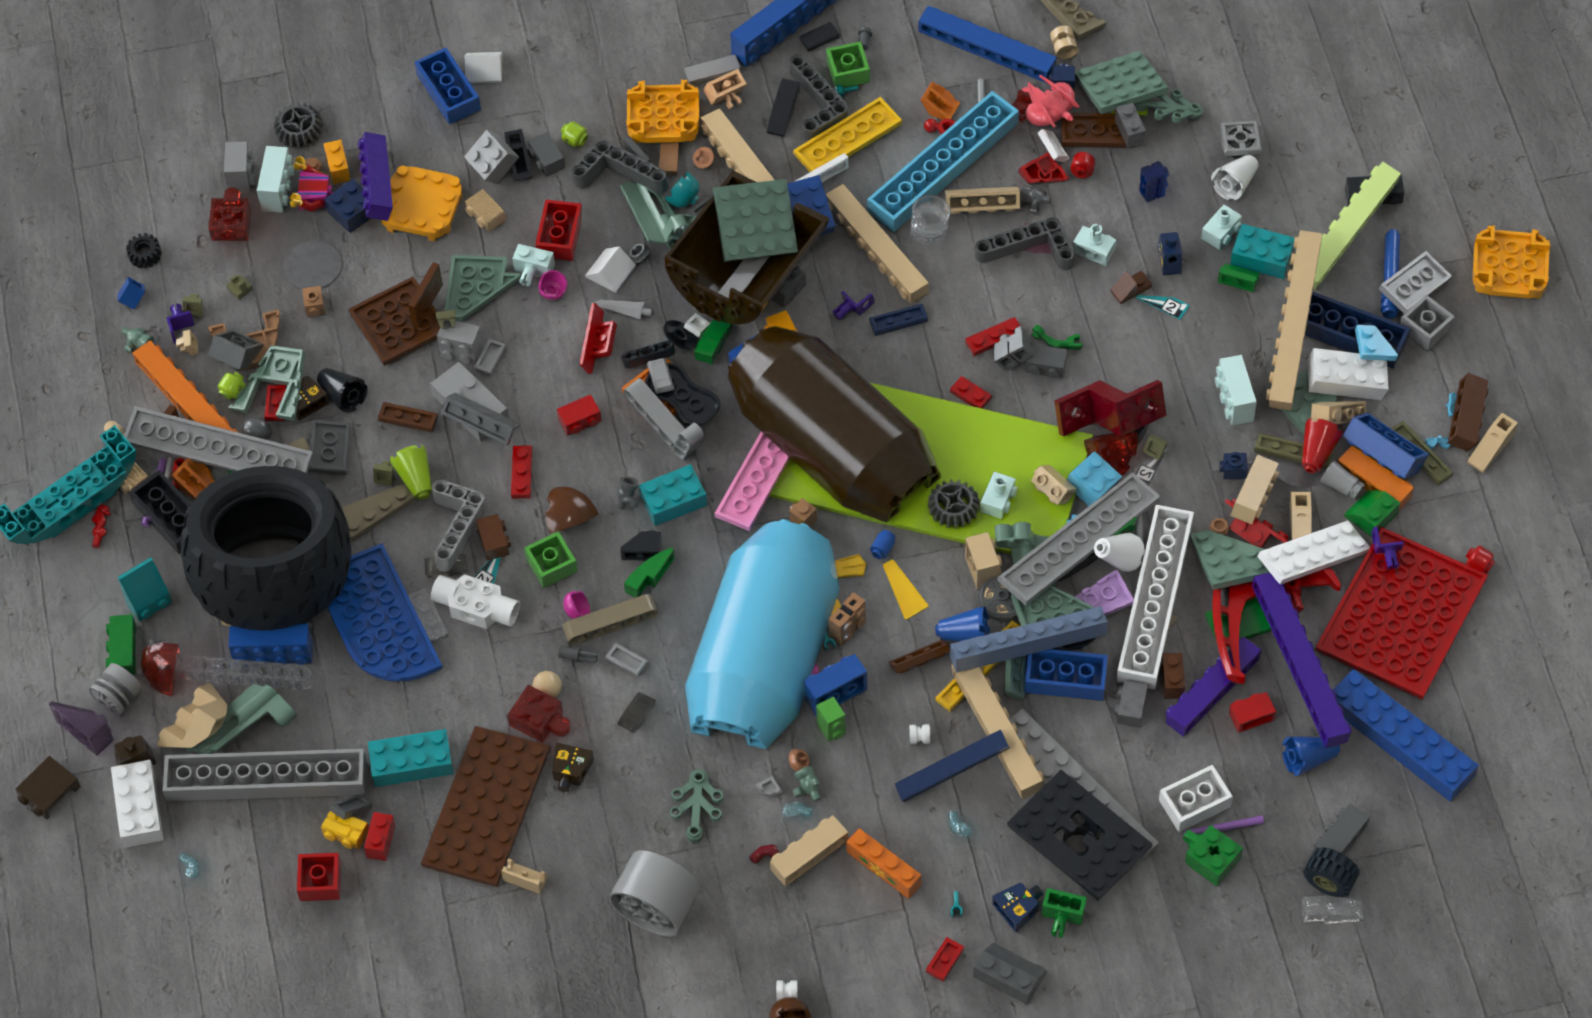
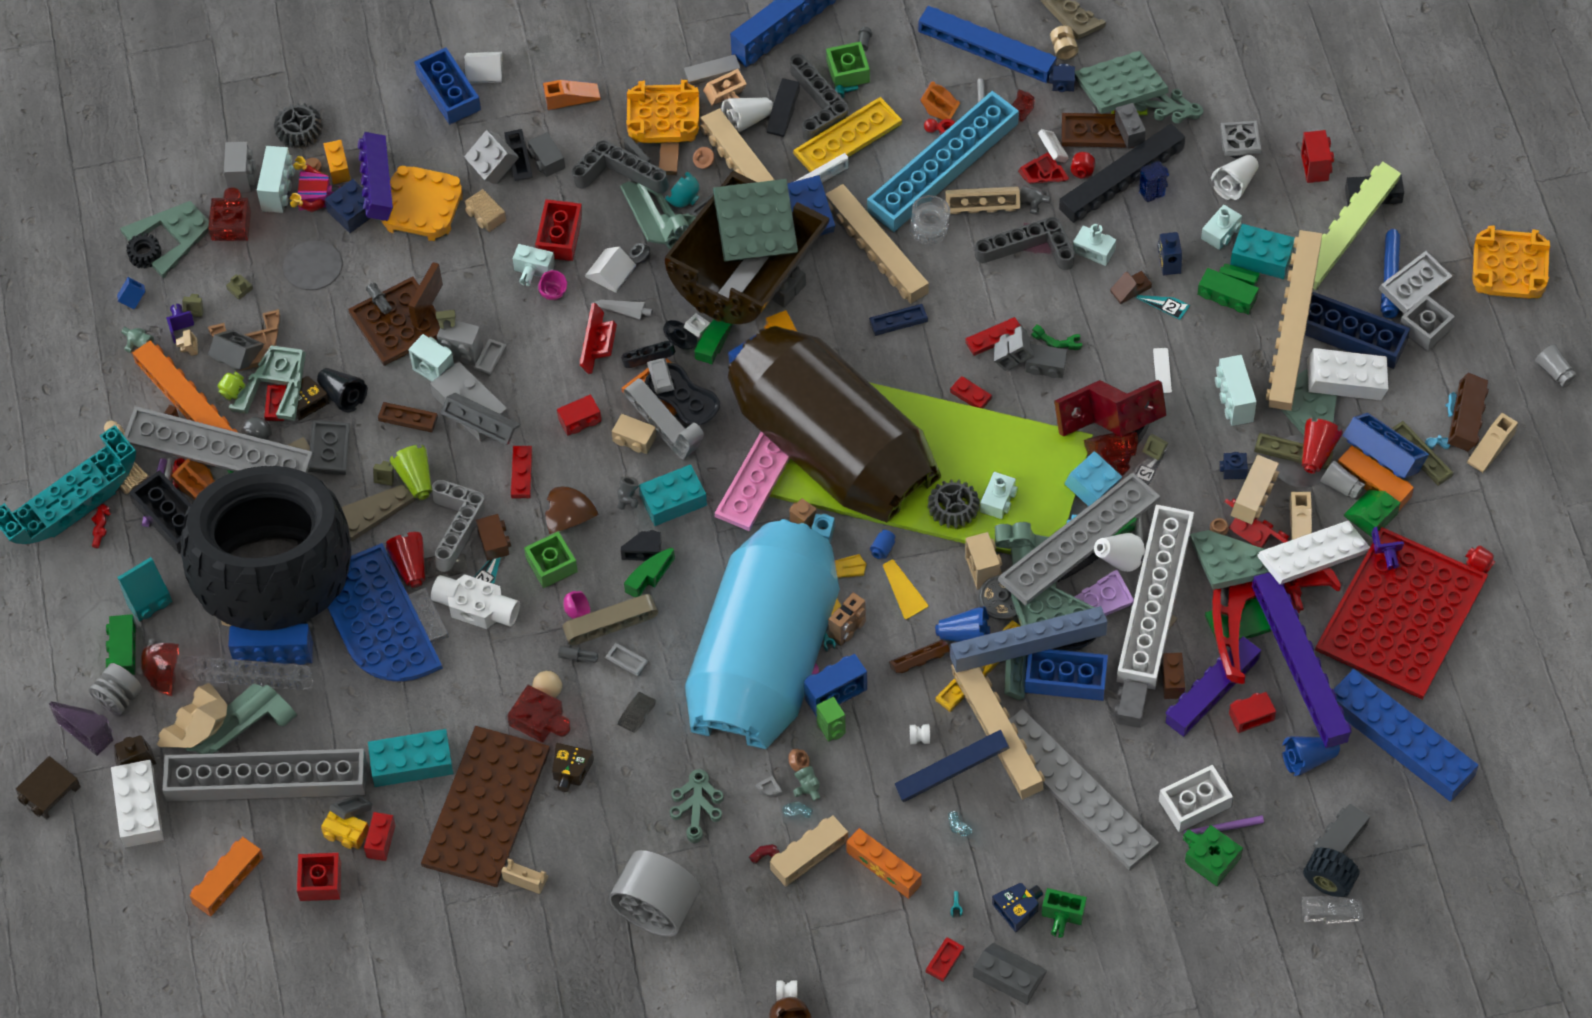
(182, 222): none -> sand green wing
(191, 863): clear light blue arm -> none
(226, 876): none -> orange brick
(313, 301): medium nougat brick -> none
(378, 298): none -> dark grey axle
(408, 557): none -> red cone
(430, 358): none -> light aqua brick
(476, 282): sand green wing -> none
(569, 93): none -> orange slope
(574, 134): lime head -> none
(634, 434): none -> tan brick
(746, 111): none -> white cone
(819, 36): black tile -> none
(824, 521): none -> medium azure brick
(849, 305): dark purple bracket -> none
(1052, 106): coral hair -> none
(1053, 484): tan brick -> none
(1104, 859): black plate -> none
(1121, 173): none -> black brick
(1162, 368): none -> white sticker
(1228, 291): none -> green brick
(1317, 156): none -> red brick
(1338, 412): tan slope -> none
(1373, 344): medium azure wing -> none
(1556, 365): none -> light grey plant

